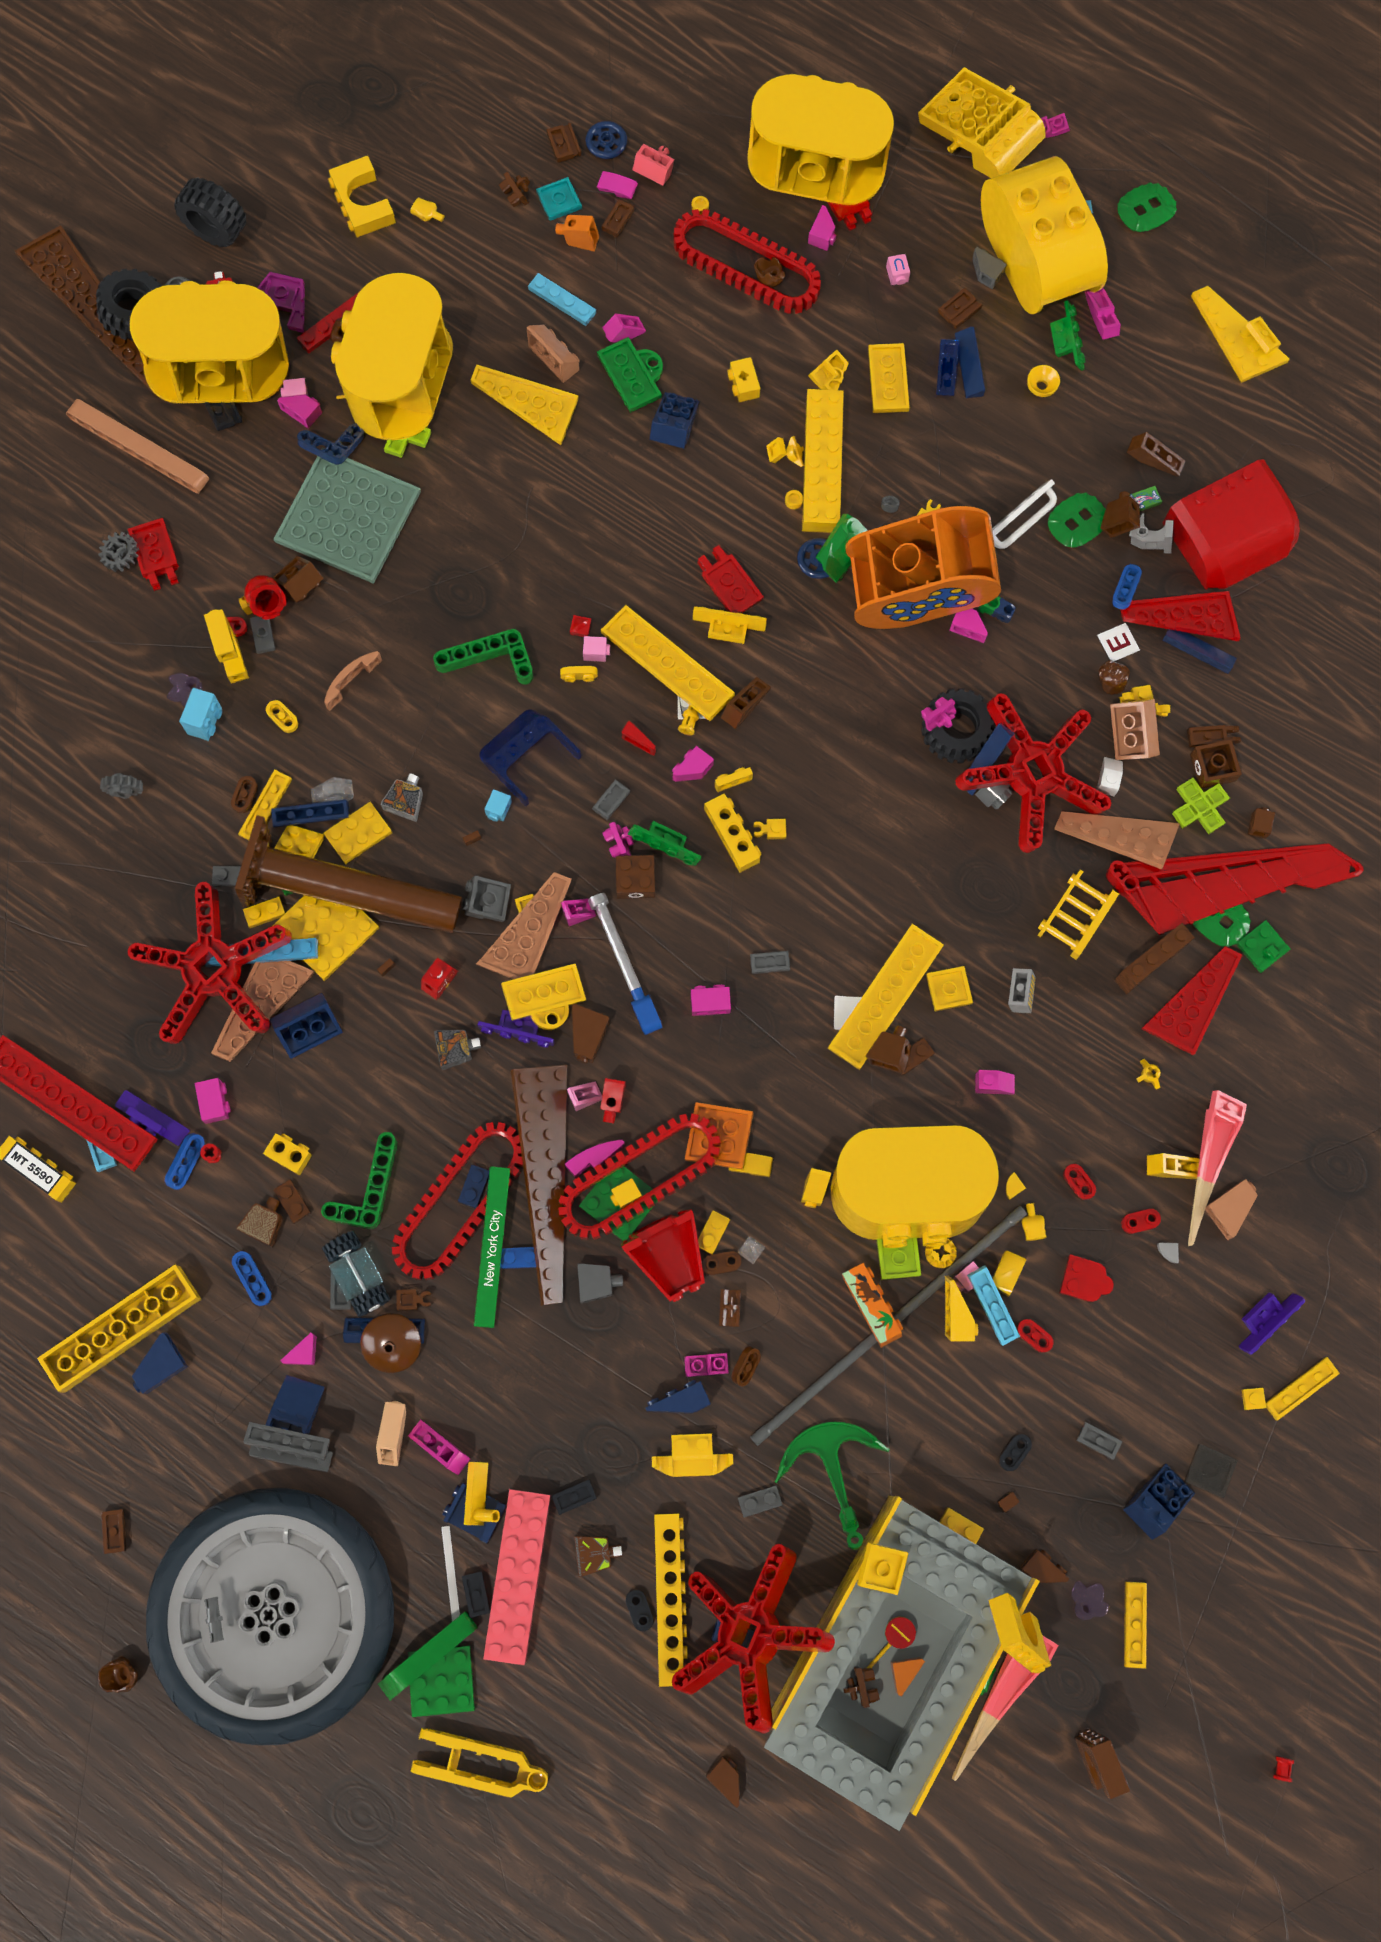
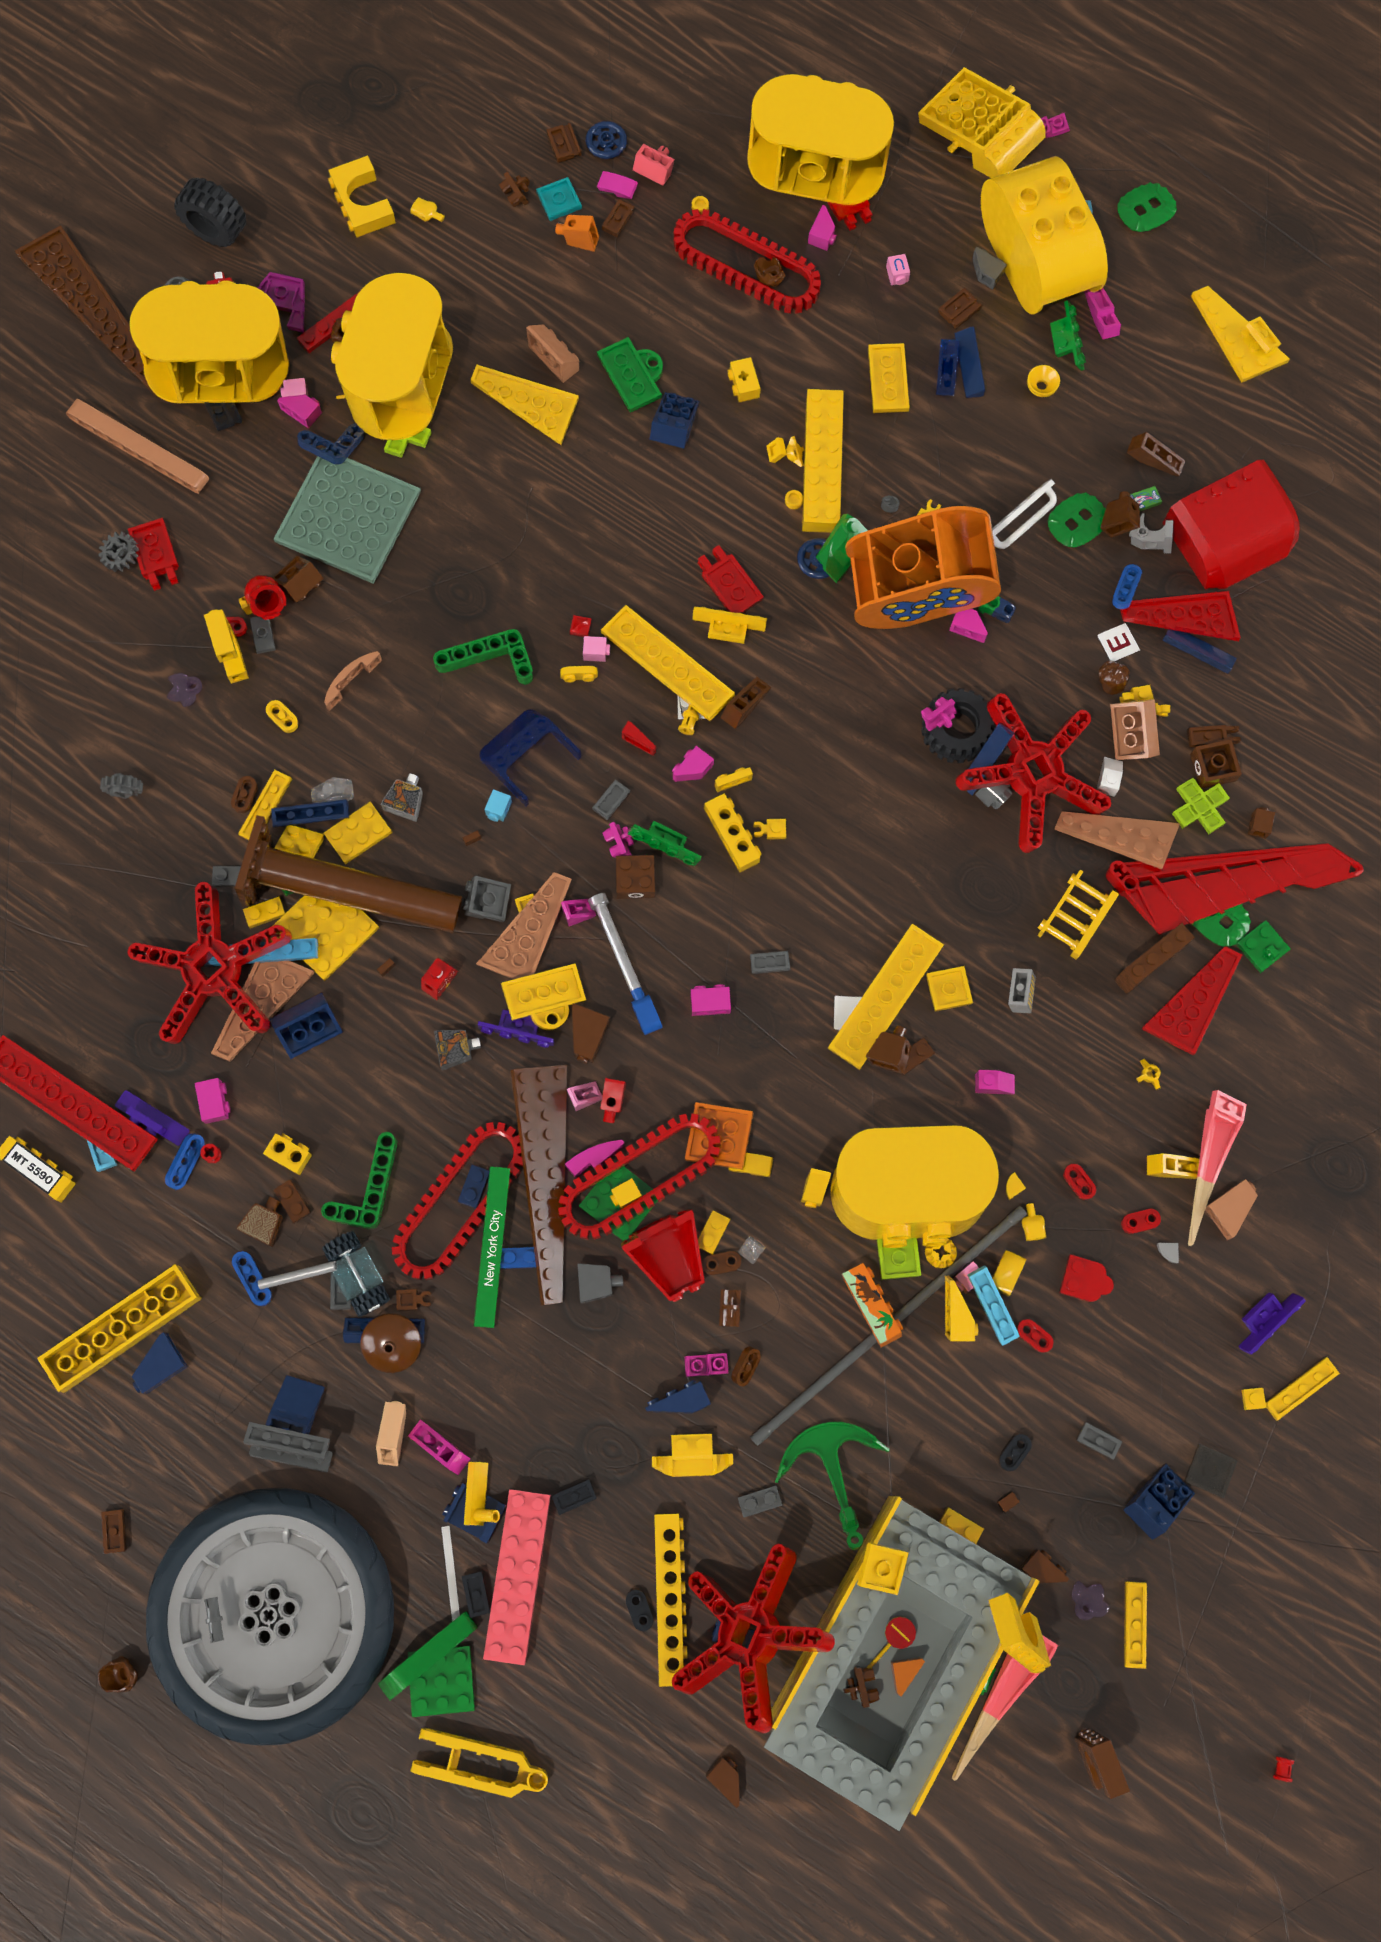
(119, 287): black tyre -> none
(201, 714): medium azure brick -> none
(297, 1275): none -> light grey piece
(303, 1353): dark pink slope -> none
(562, 299): medium azure plate -> none
(594, 1554): reddish brown torso -> none
(623, 326): dark pink slope -> none
(830, 372): yellow slope -> none

